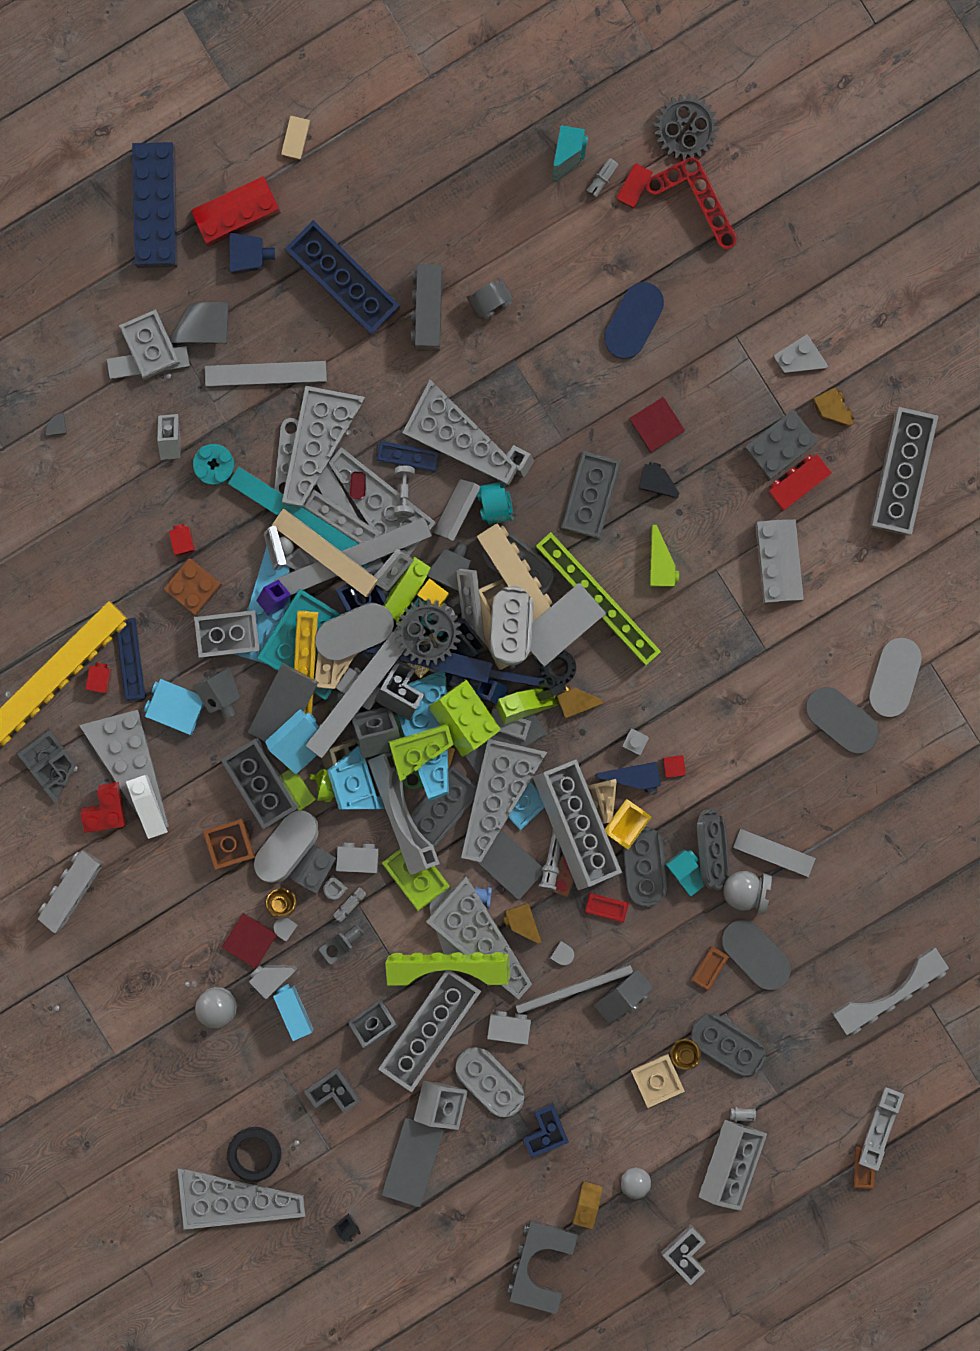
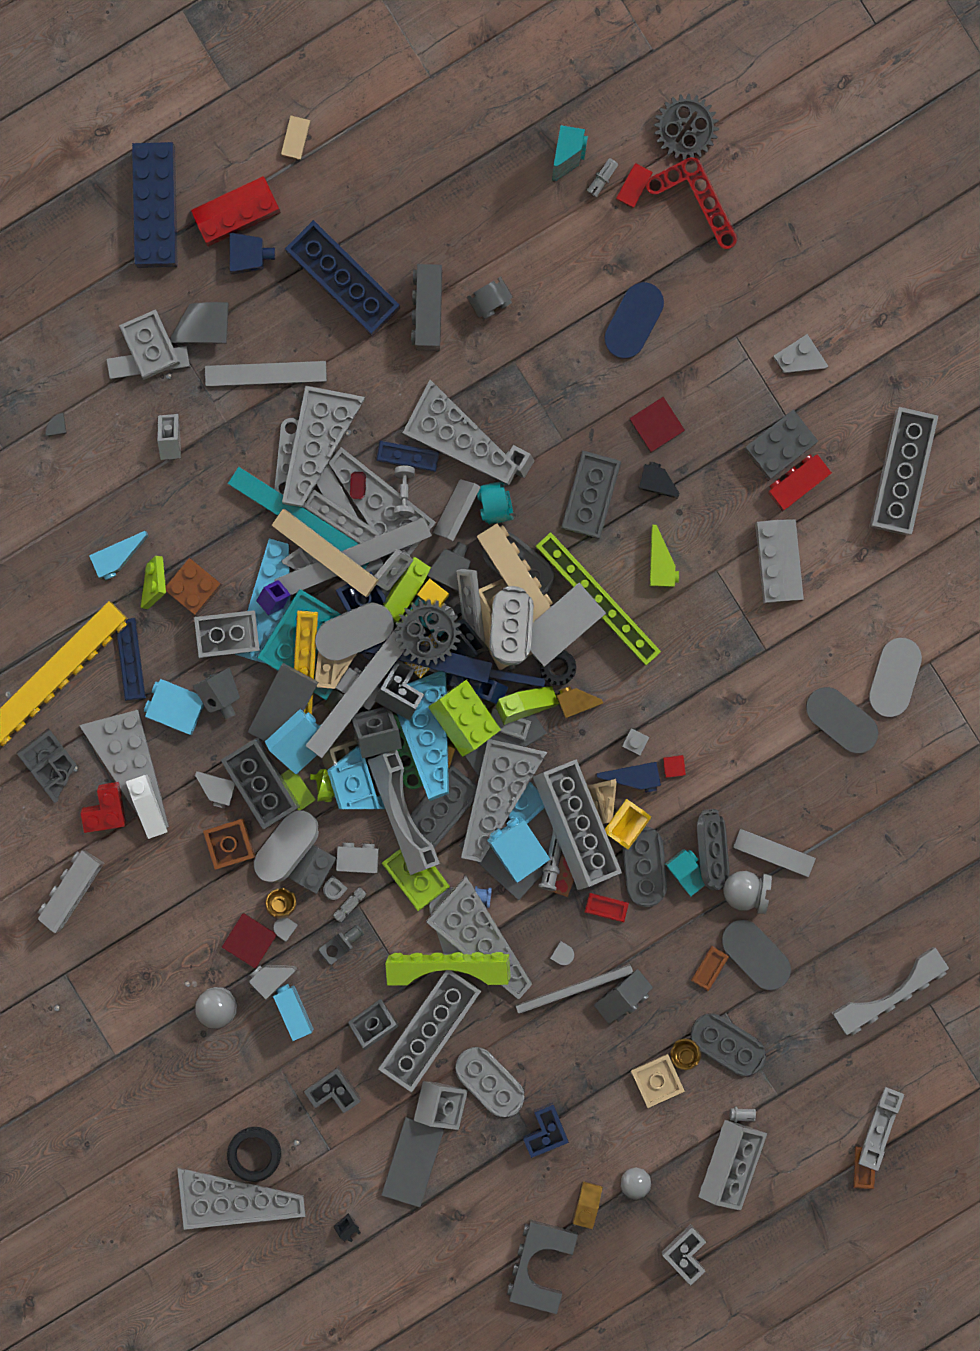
(98, 678): red brick -> none
(114, 557): none -> medium azure slope
(154, 582): none -> lime wing
(182, 540): red brick -> none
(208, 454): teal brick -> none
(217, 788): none -> light grey slope
(277, 547): light grey tile -> none
(416, 749): lime wing -> none
(509, 1028): light grey brick -> none
(518, 849): none -> medium azure brick
(522, 922): pearl gold slope -> none
(549, 688): black tile -> none
(831, 408): pearl gold slope -> none

